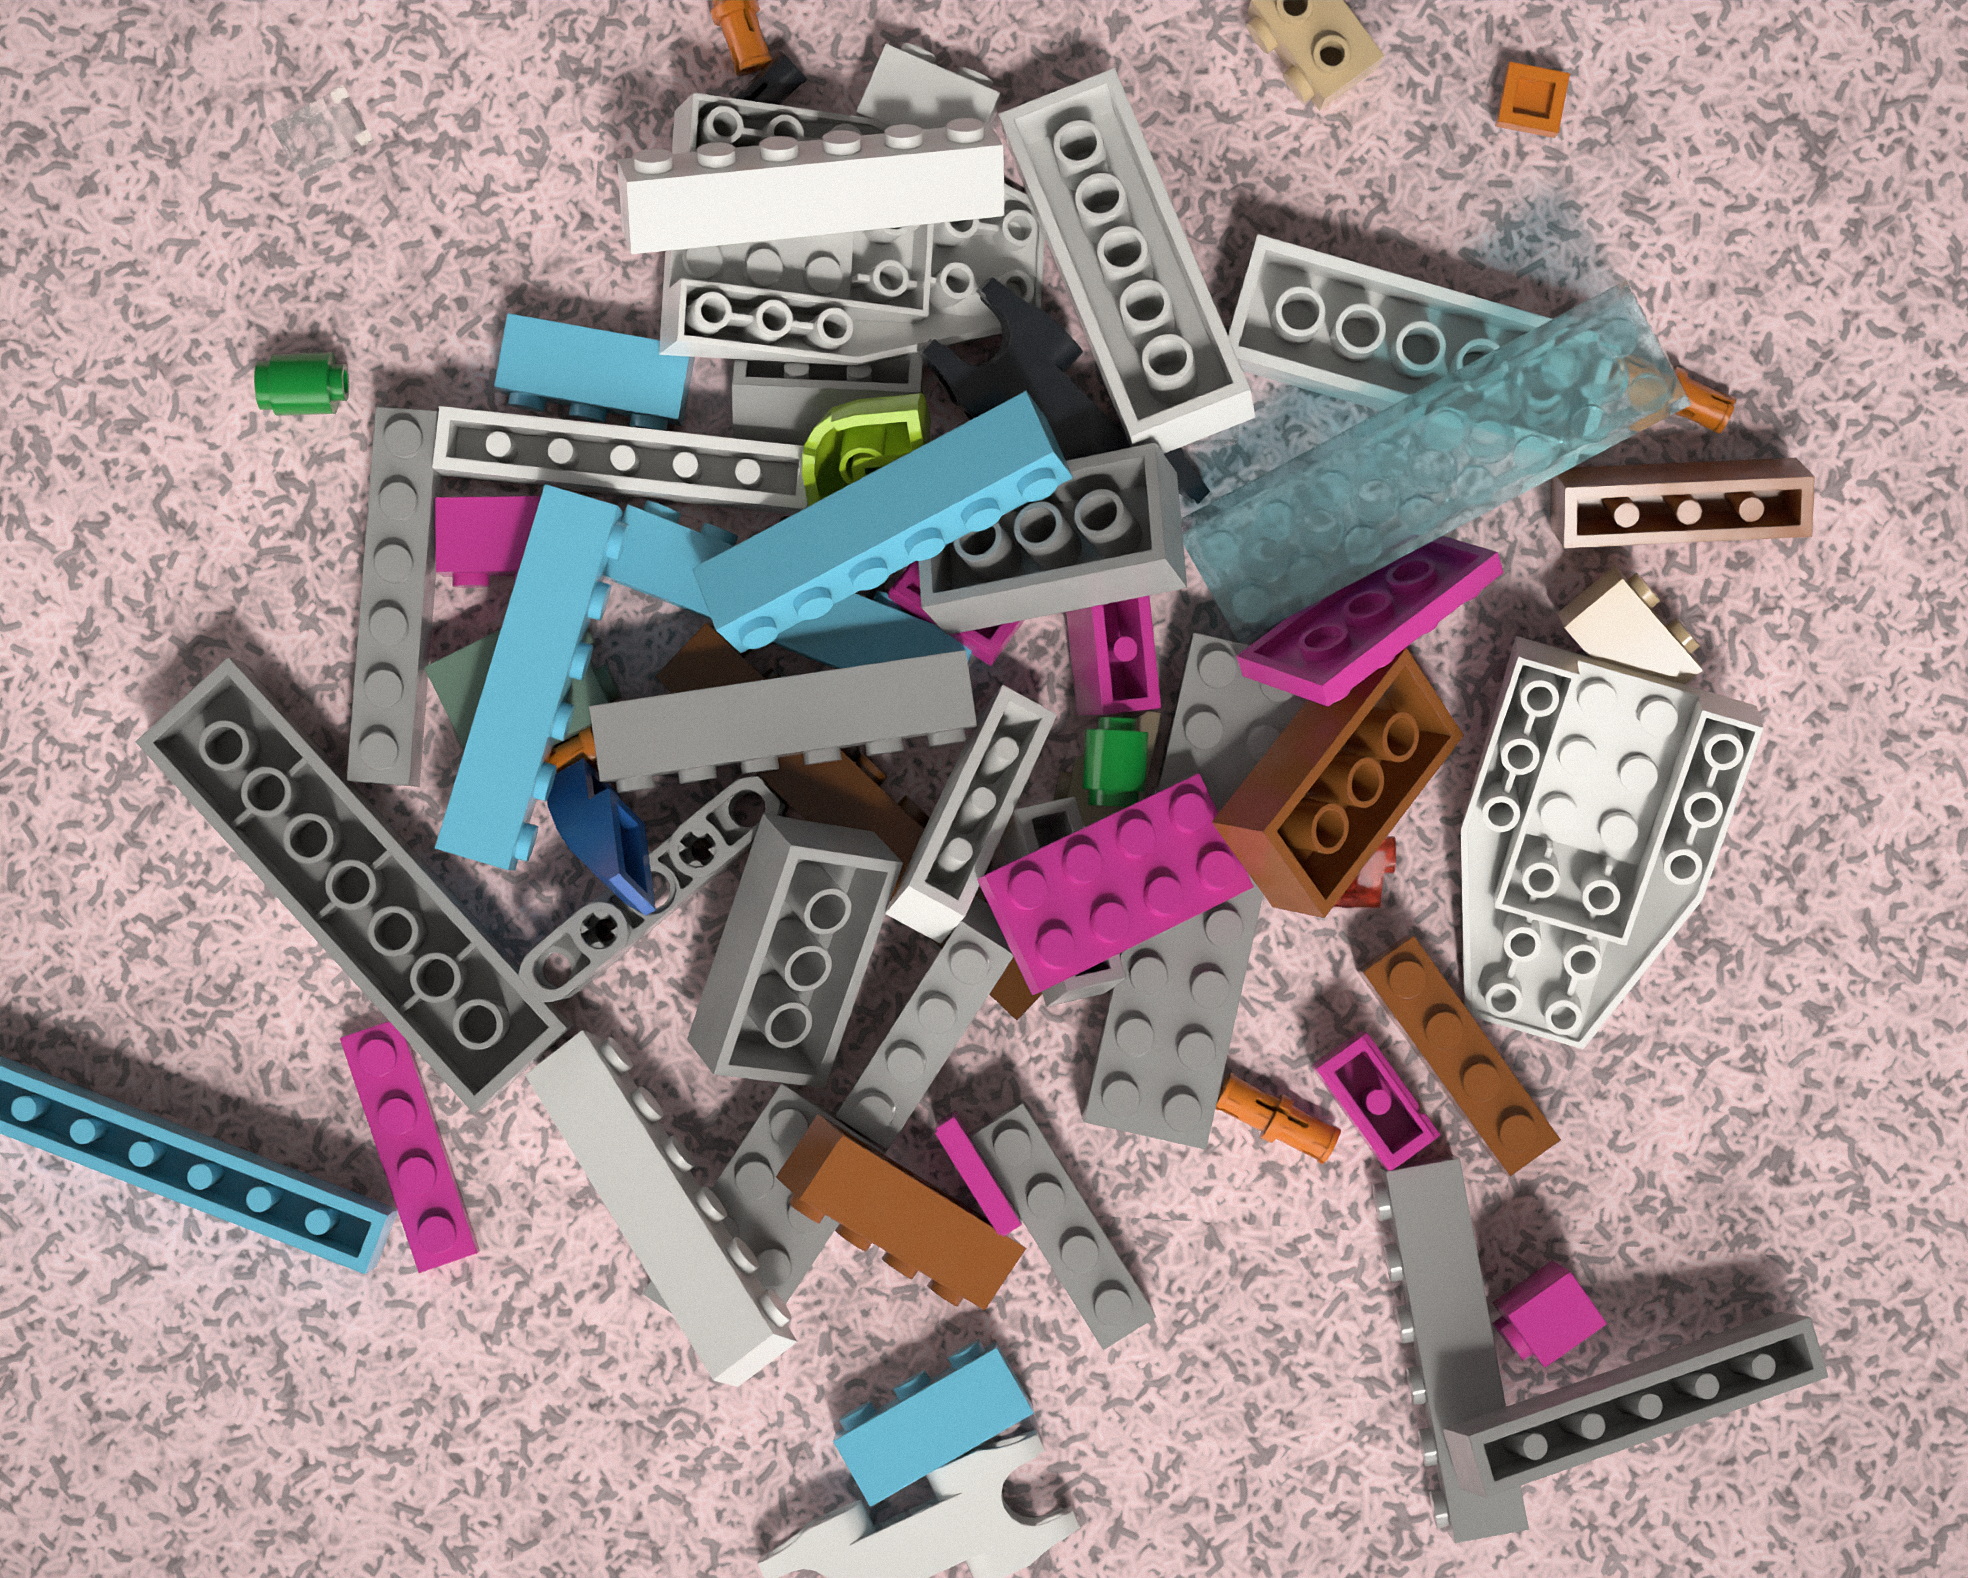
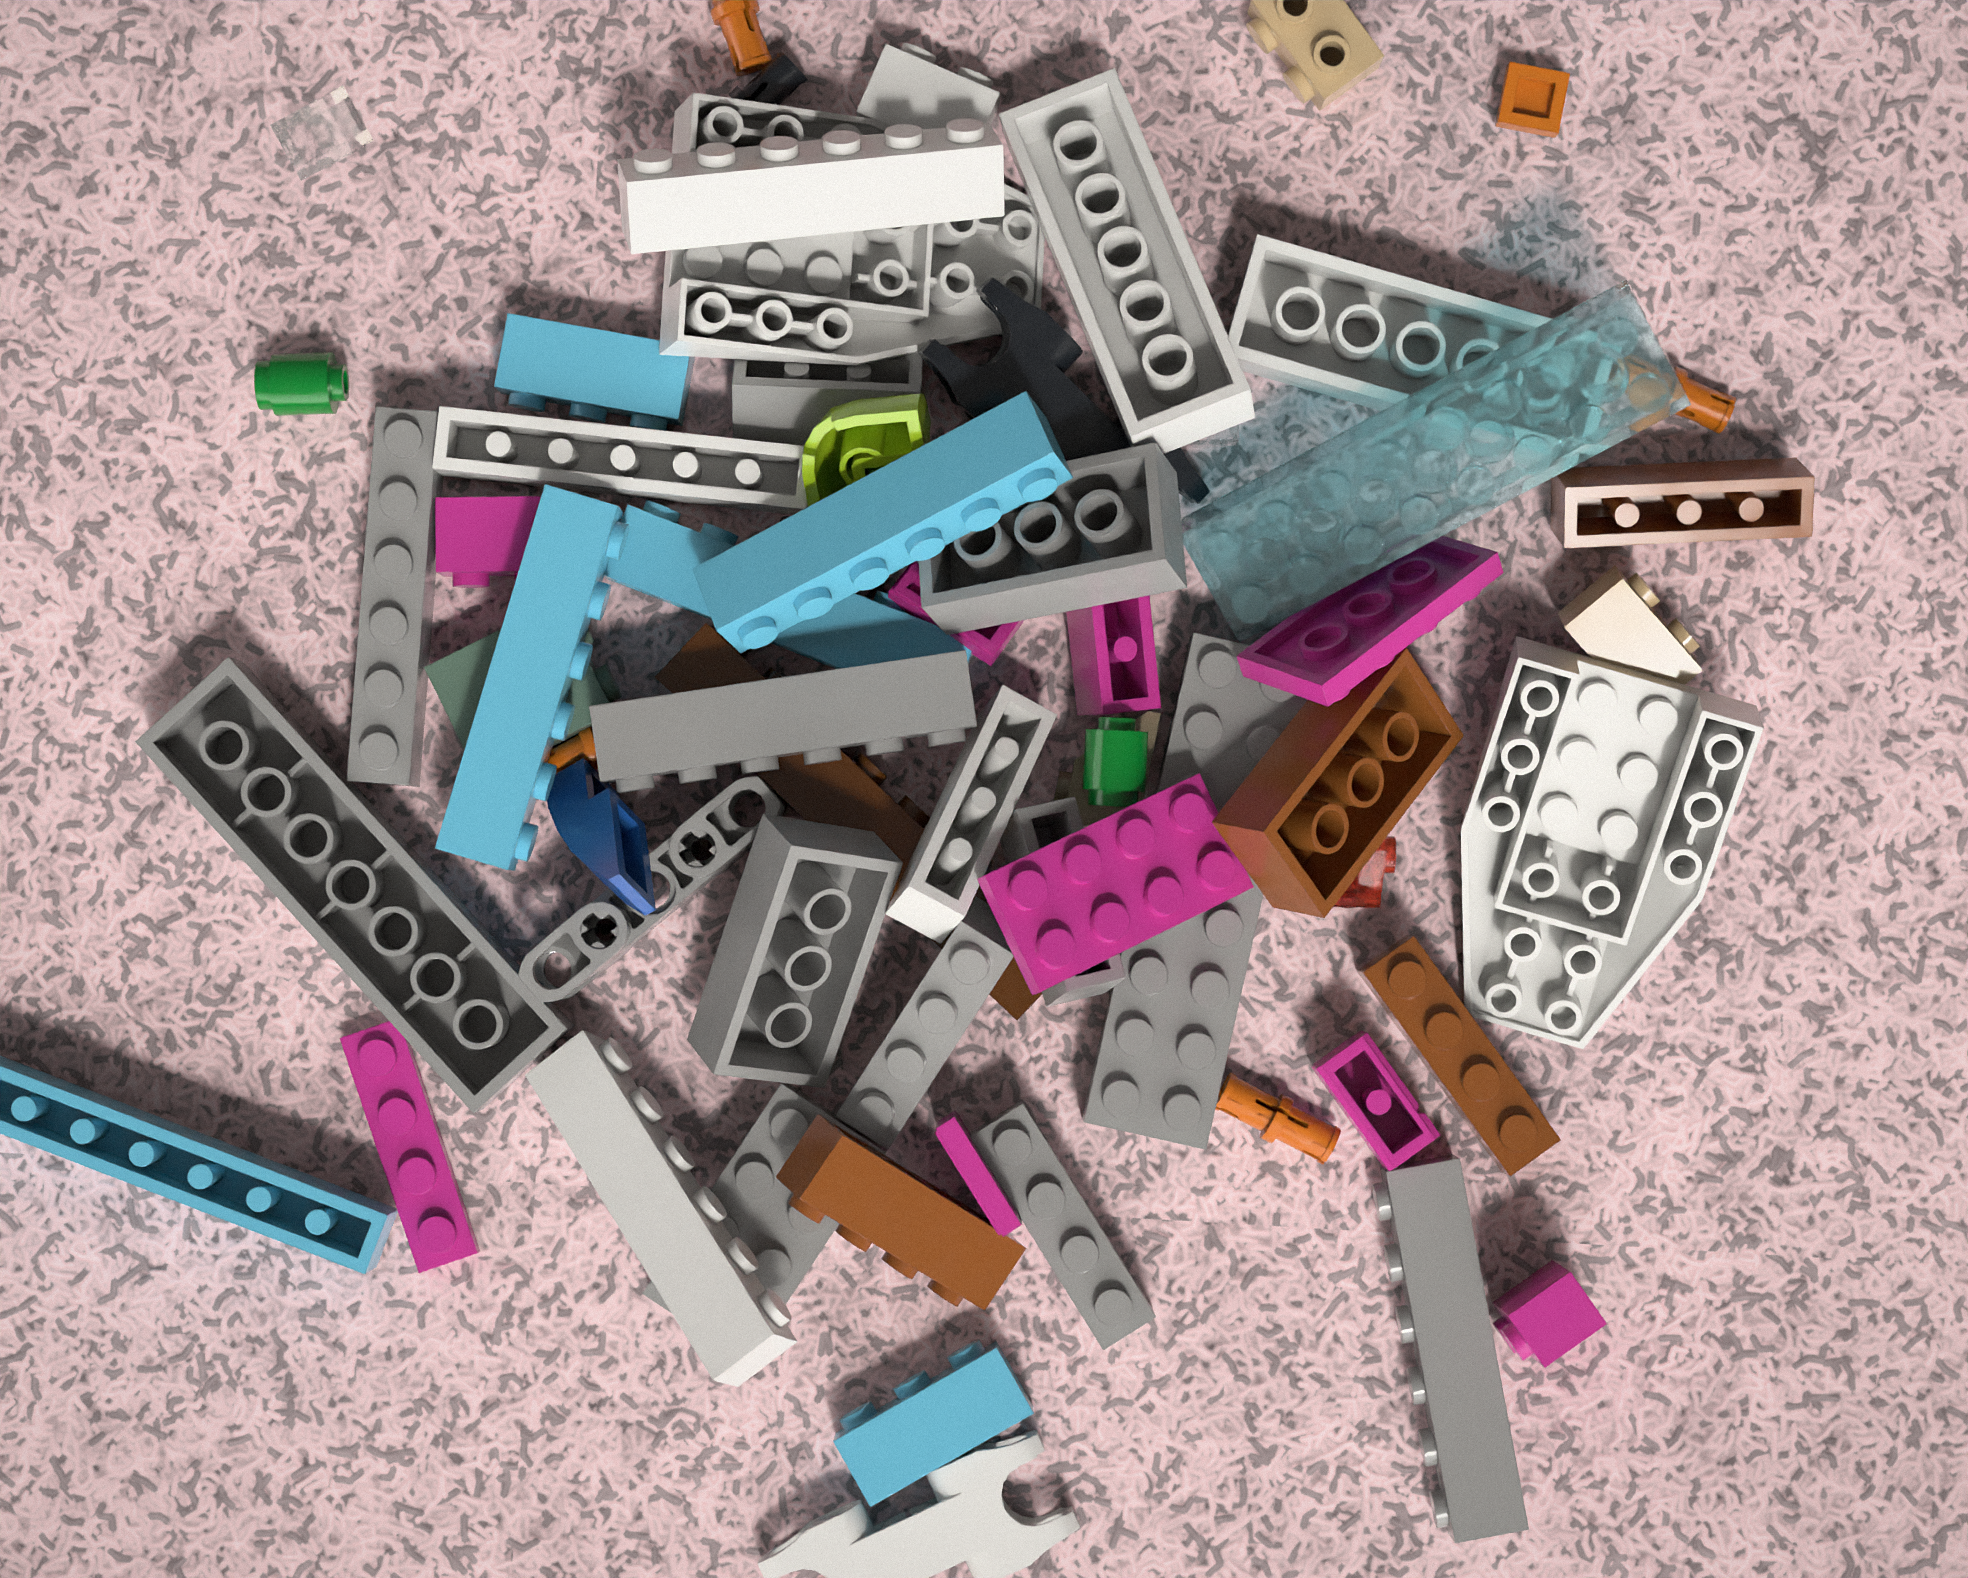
(1634, 1403): light grey brick -> none

